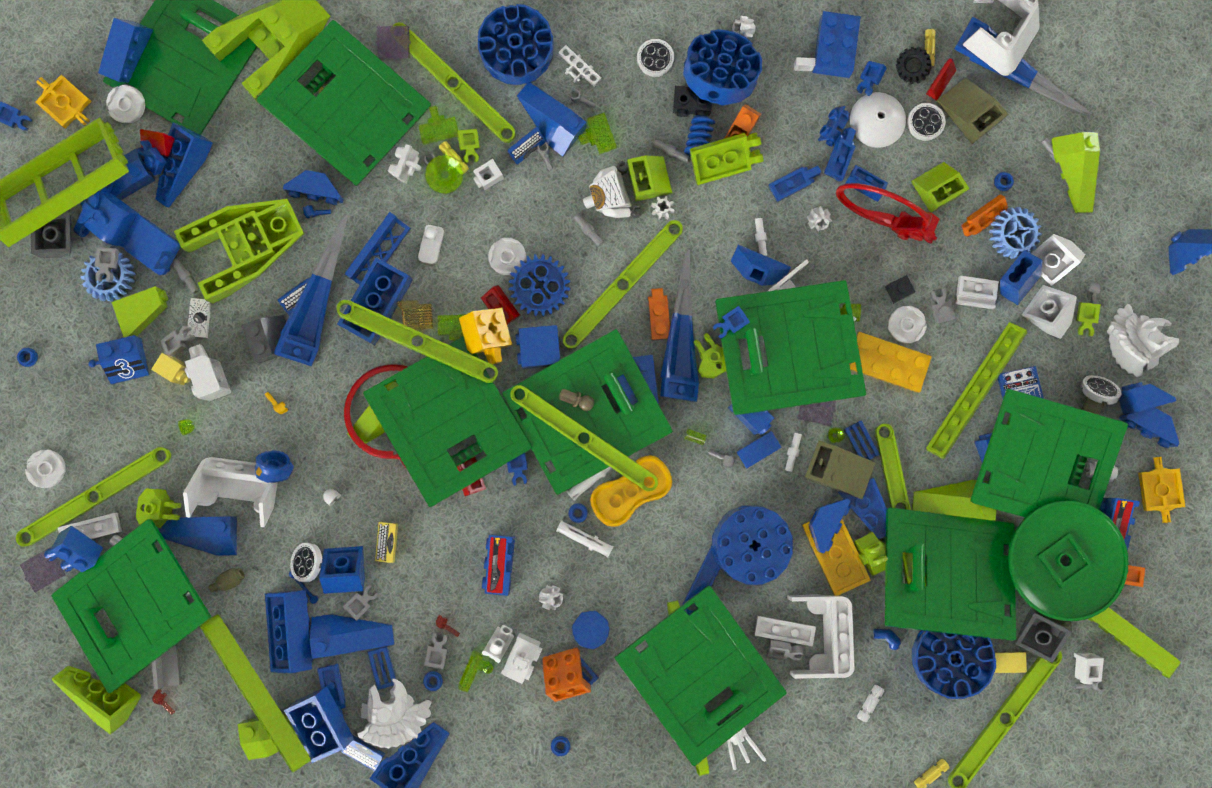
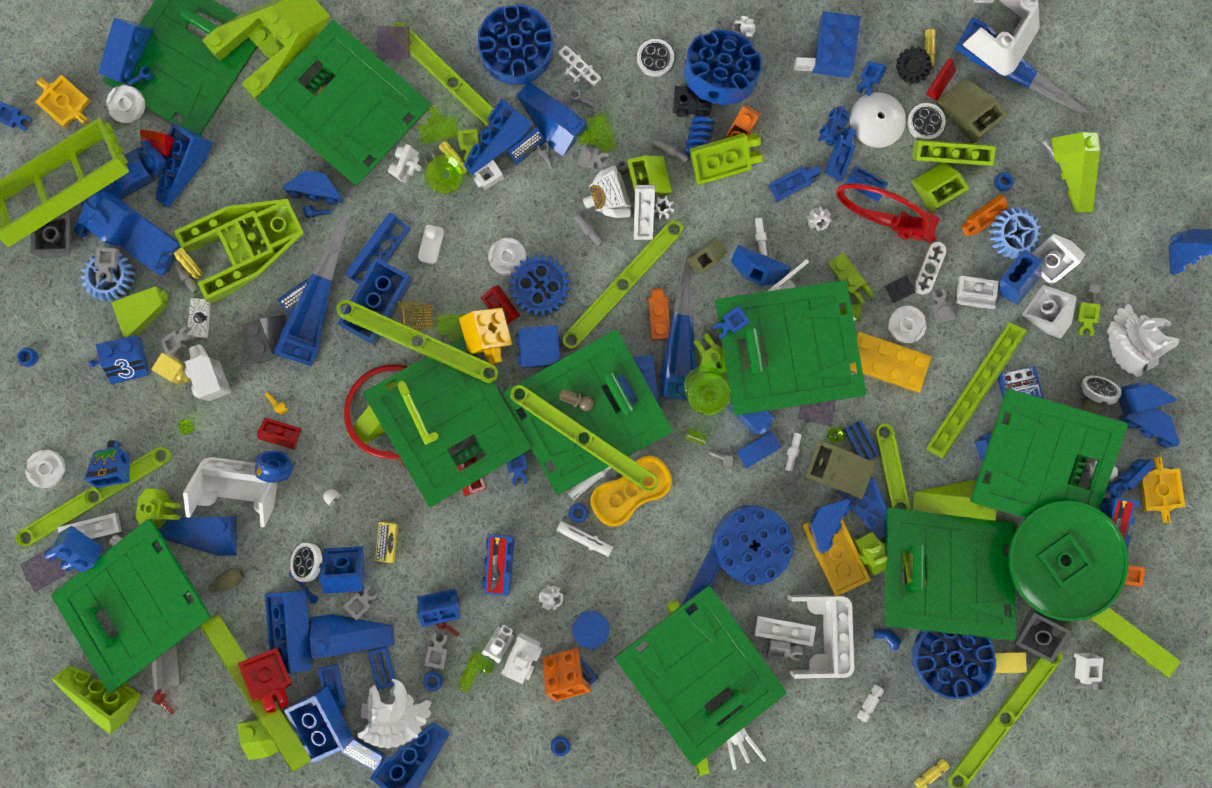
(108, 466): none -> blue torso
(143, 70): none -> blue hand
(188, 263): none -> light yellow axle
(266, 679): none -> red plate
(279, 433): none -> red slope
(427, 438): none -> lime hinge
(438, 607): none -> blue hinge
(502, 132): none -> blue wedge
(592, 157): none -> light grey plate
(644, 212): none -> white plate
(706, 256): none -> olive slope
(706, 390): none -> clear neon green wheel
(846, 271): none -> lime hinge
(930, 253): none -> white beam
(953, 152): none -> lime brick
(1131, 477): none -> blue hinge

